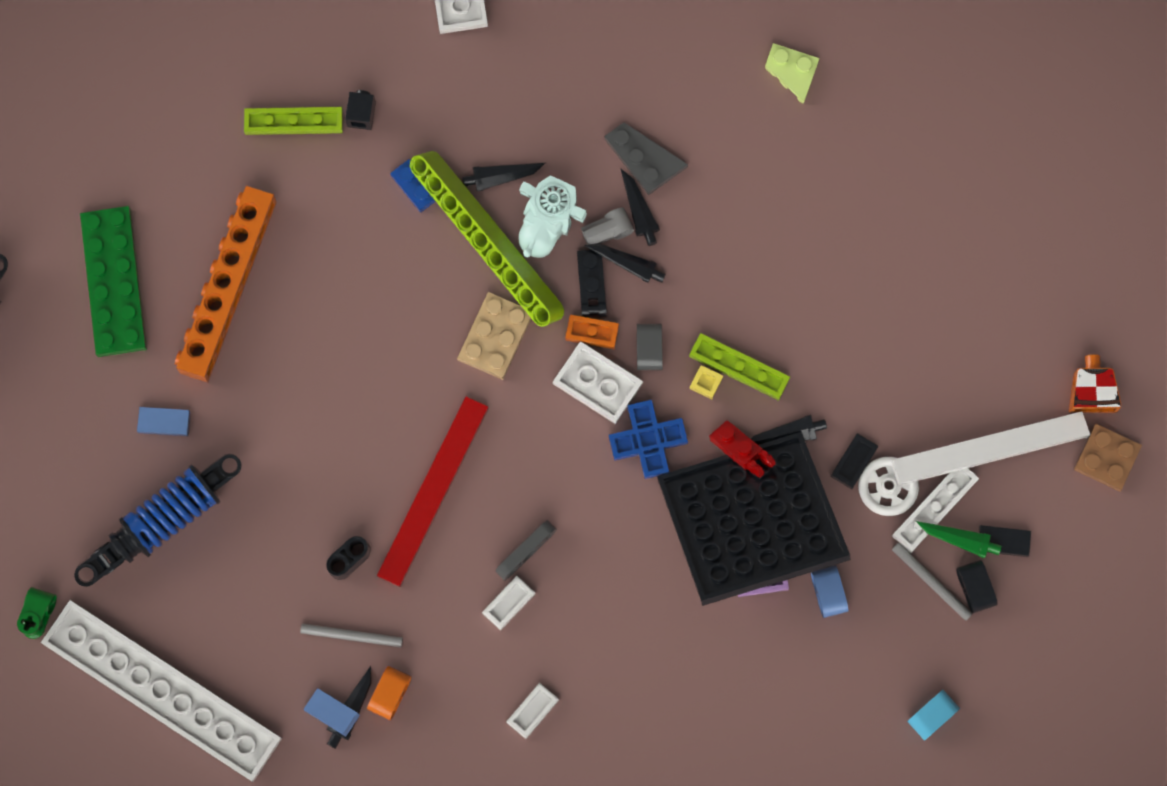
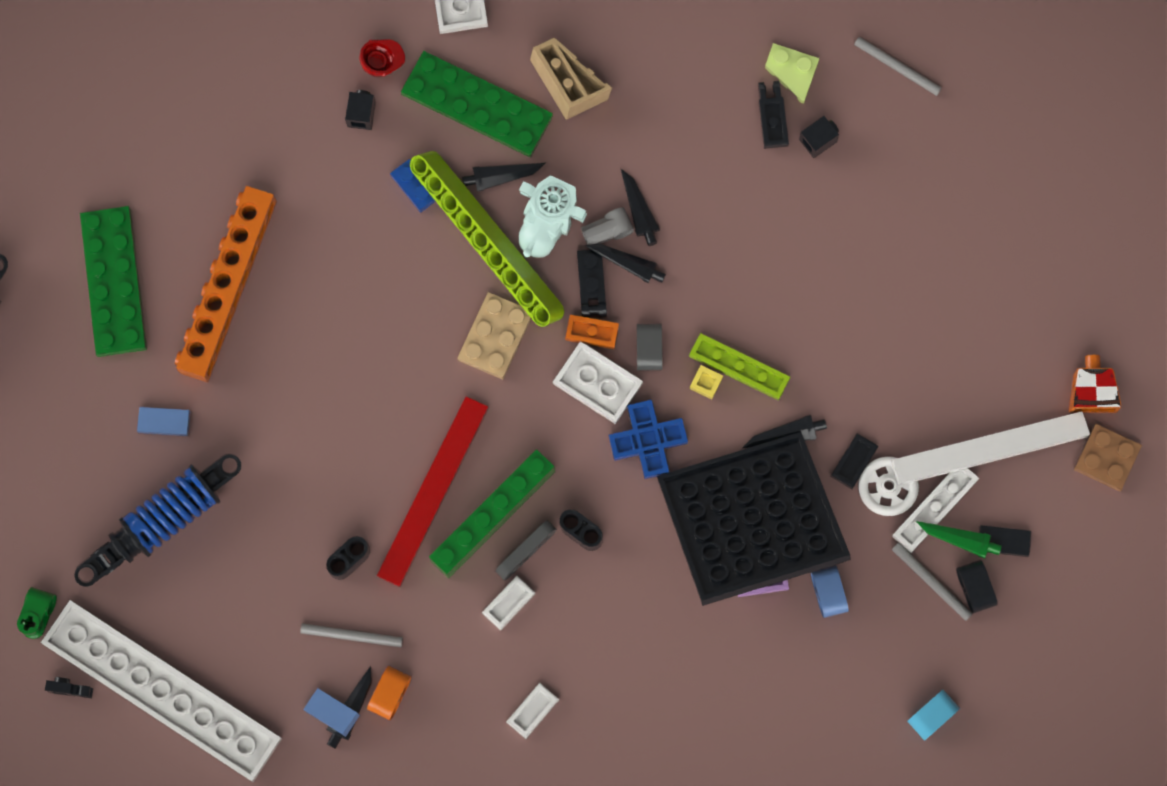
(63, 687): none -> black plate
(293, 120): lime plate -> none
(381, 57): none -> red hat
(477, 104): none -> green plate
(492, 513): none -> green brick
(568, 80): none -> tan wedge
(583, 527): none -> black beam
(644, 159): dark grey wing -> none
(741, 448): red hinge -> none
(773, 117): none -> black hinge
(819, 136): none -> black brick
(898, 66): none -> light grey bar

